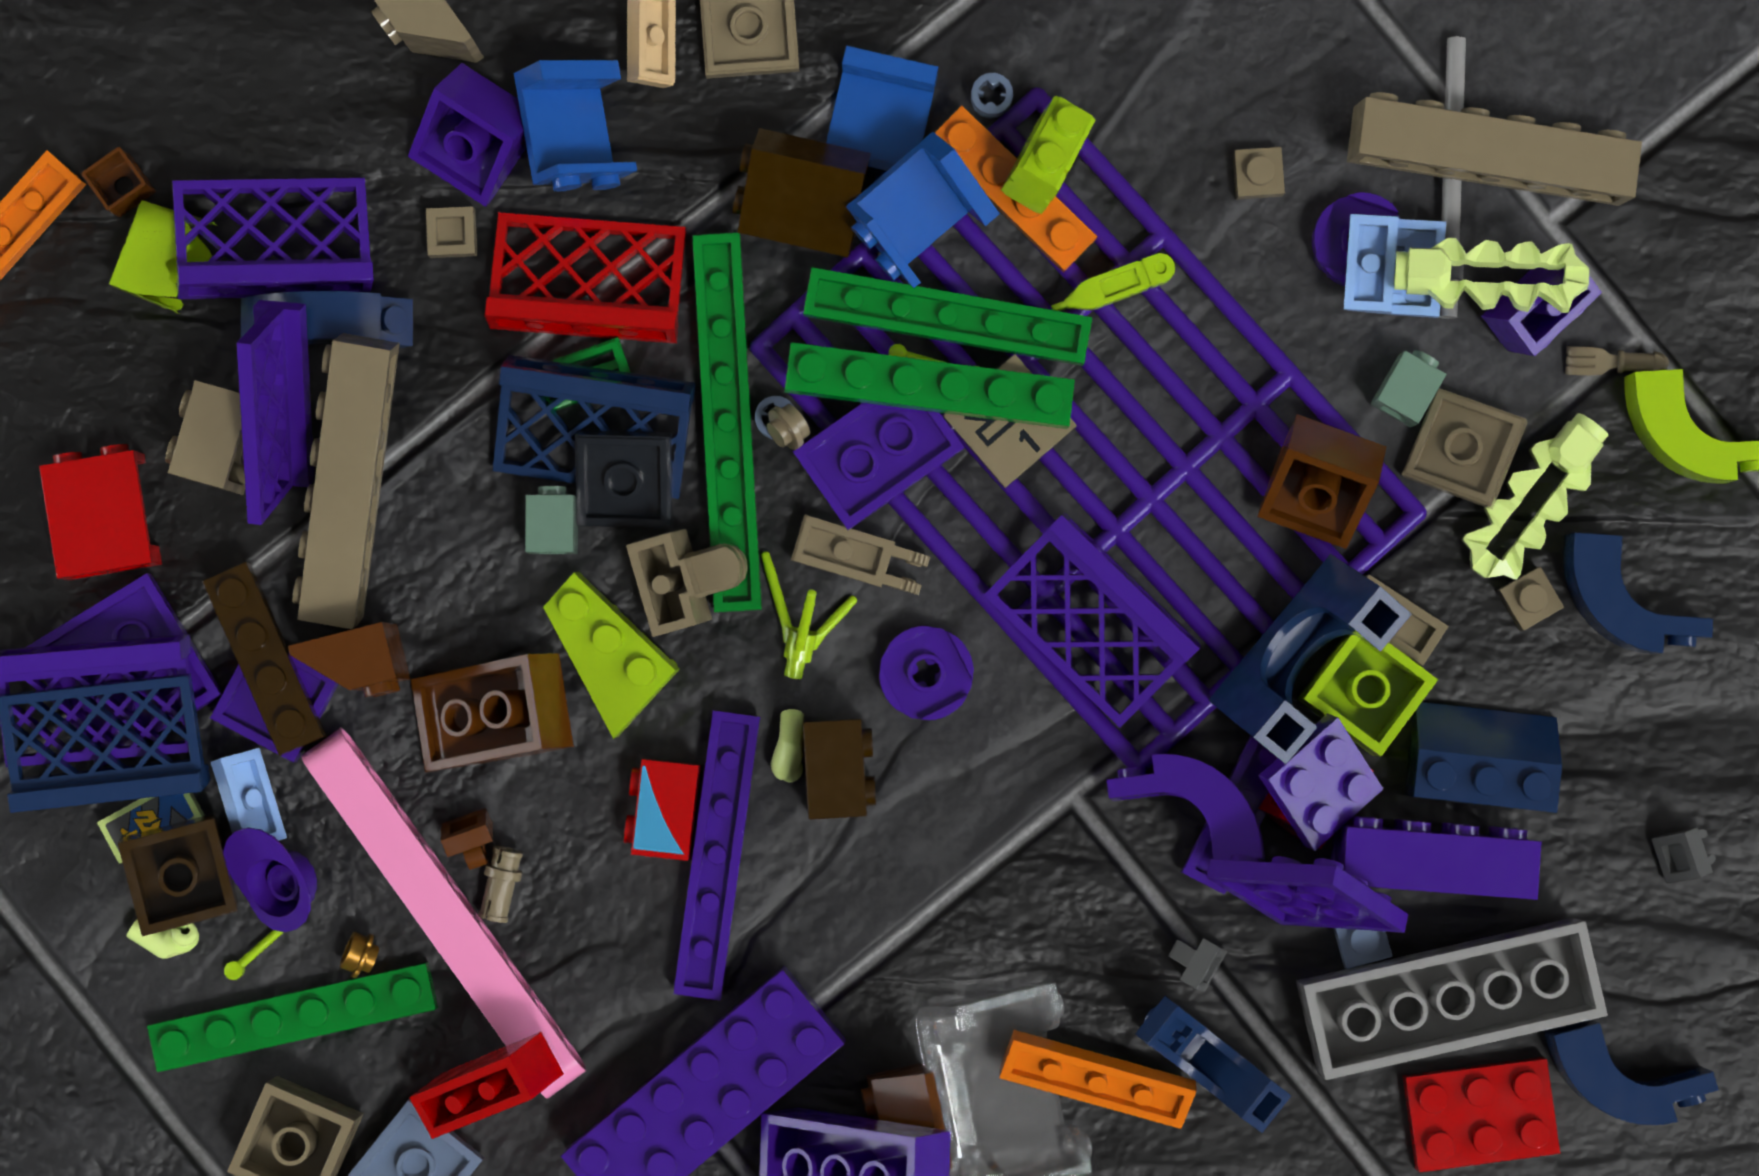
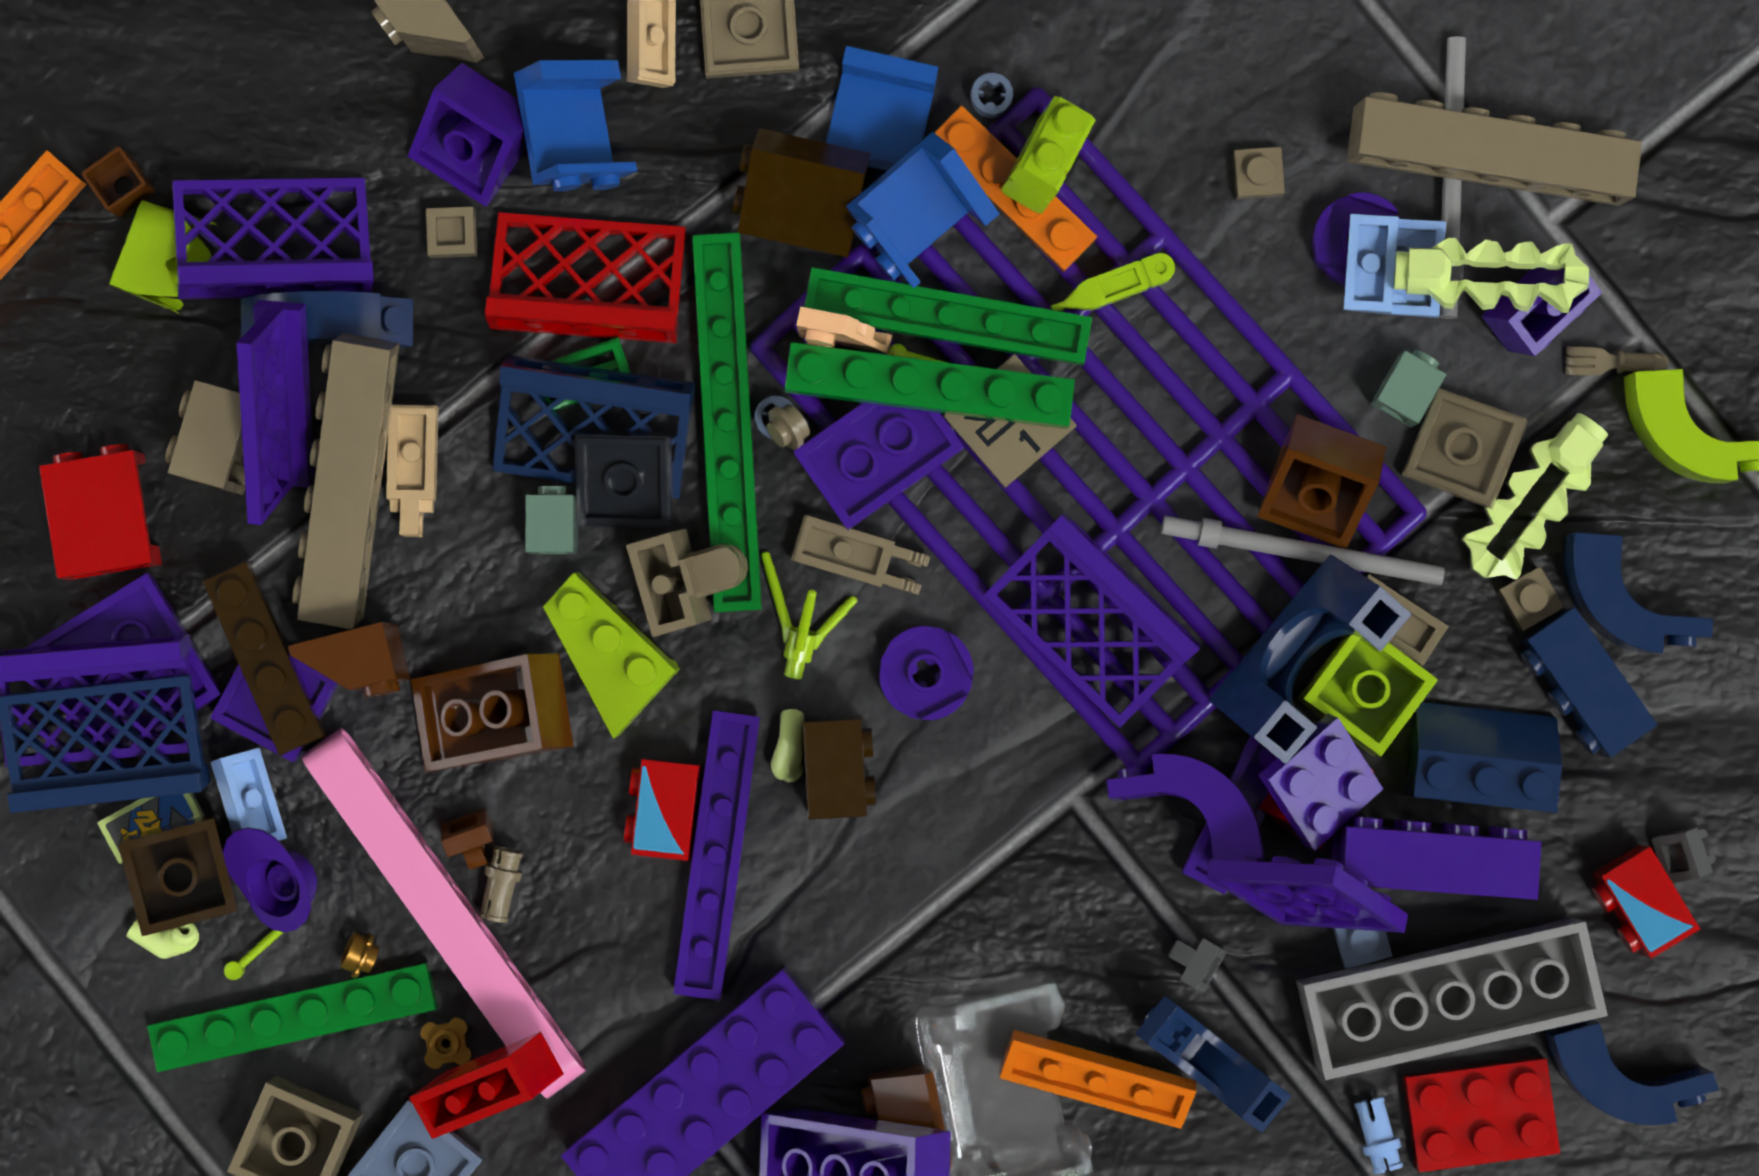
(412, 465): none -> tan hinge
(455, 1032): none -> pearl gold plate
(829, 328): none -> light nougat wing
(1211, 534): none -> light grey bar
(1378, 1135): none -> light blue pin
(1586, 684): none -> dark blue brick
(1643, 902): none -> red brick

